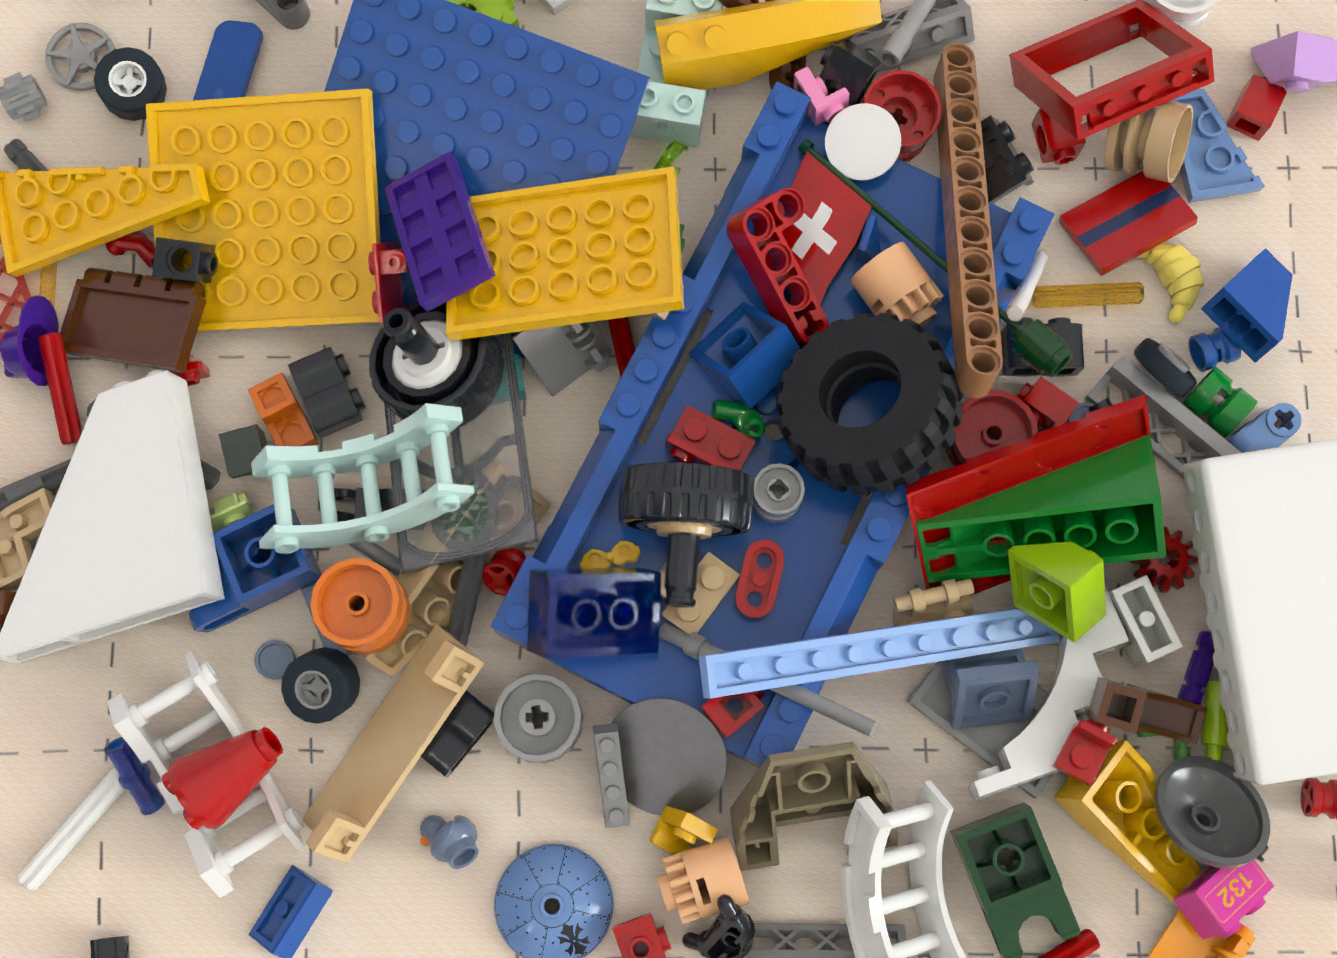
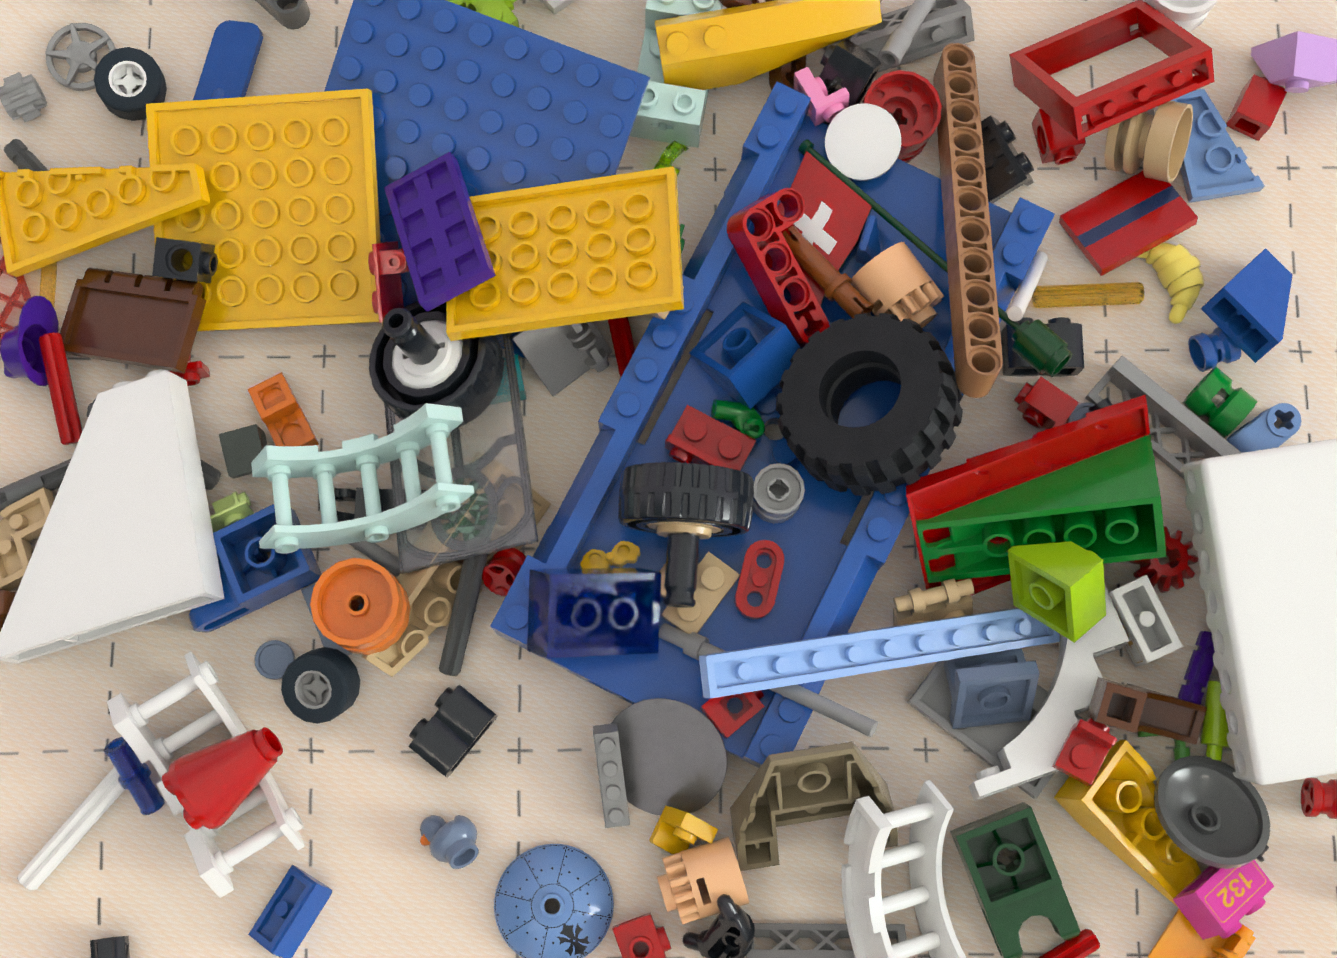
(135, 242): red arm -> none
(326, 391): black brick -> none
(390, 745): tan bracket -> none
(515, 718): light grey wheel -> none
(836, 285): none -> dark orange pin
(995, 414): red wheel -> none
(1165, 367): black wheel -> none

